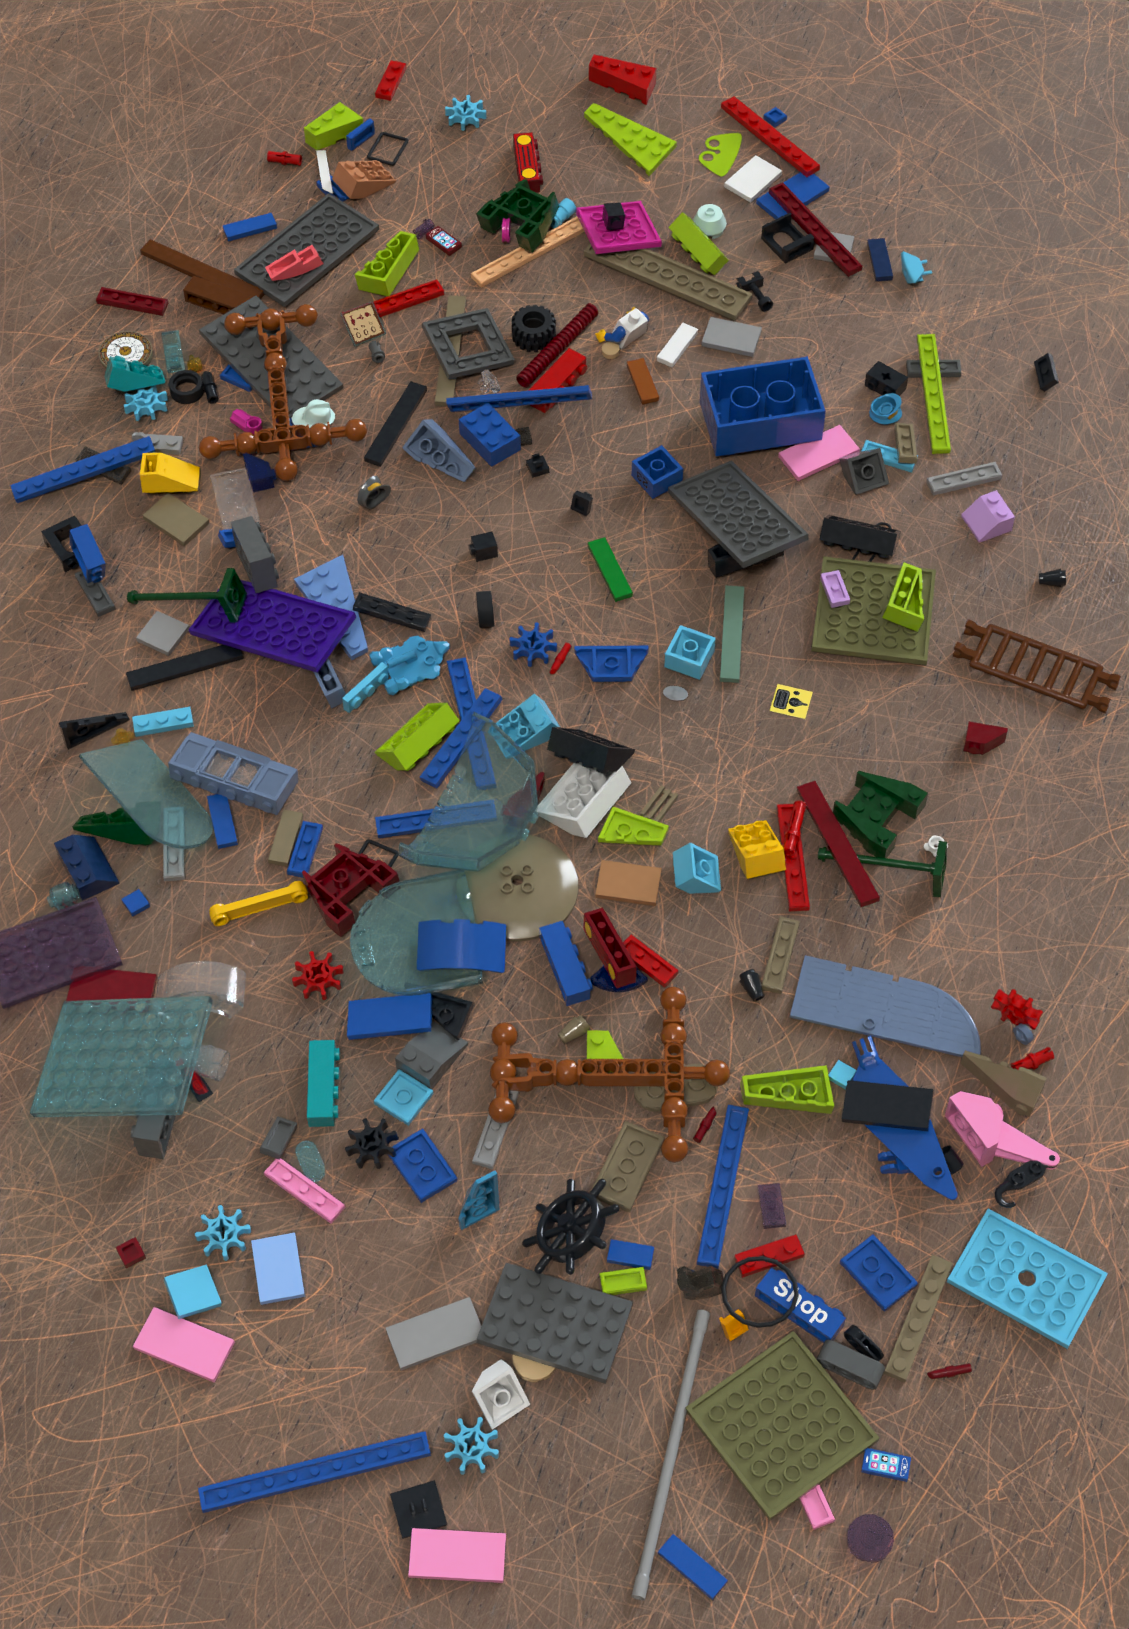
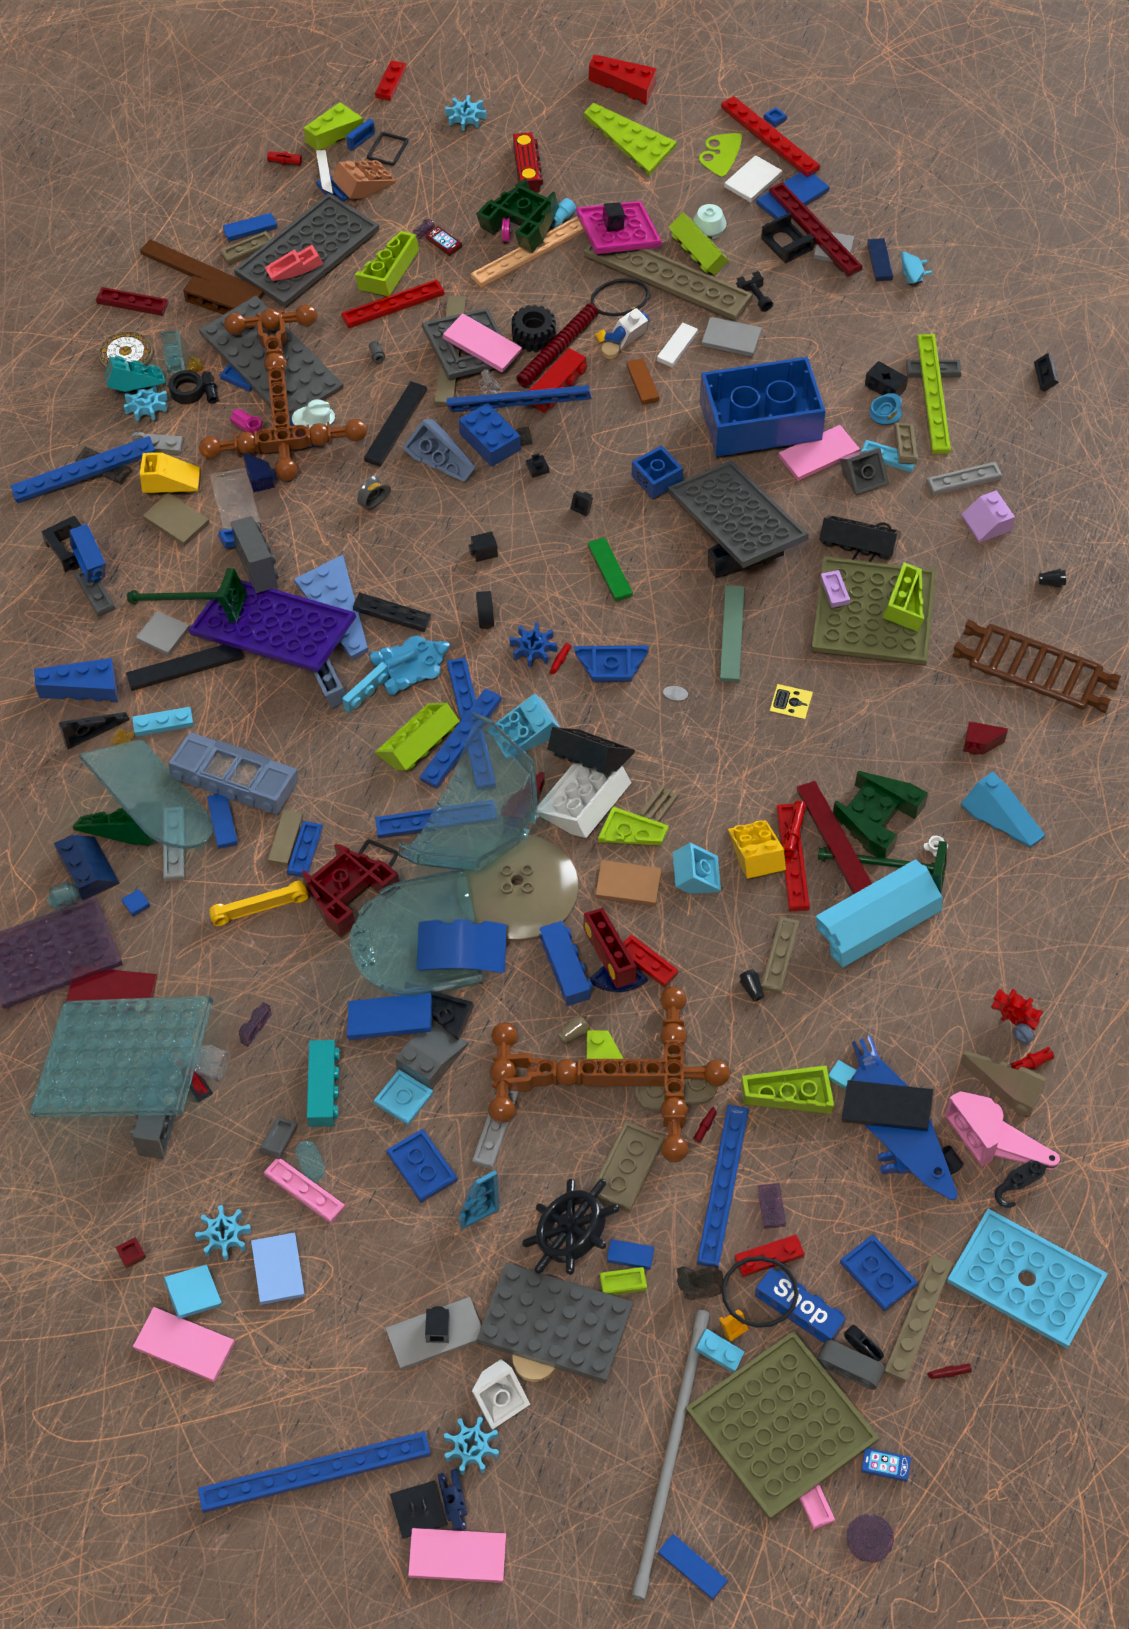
(78, 681): none -> blue wedge
(206, 978): clear panel -> none
(244, 248): none -> dark tan tile
(257, 1021): none -> clear purple plate
(317, 975): red gear -> none
(363, 323): piece -> none
(371, 1143): black gear -> none
(437, 1325): none -> black brick
(454, 1510): none -> dark blue hinge
(482, 342): none -> bright pink tile
(618, 281): none -> black piece
(689, 652): medium azure slope -> none
(719, 1350): none -> medium azure plate
(879, 912): none -> medium azure panel
(883, 1008): sand blue door -> none
(998, 806): none -> dark azure wedge

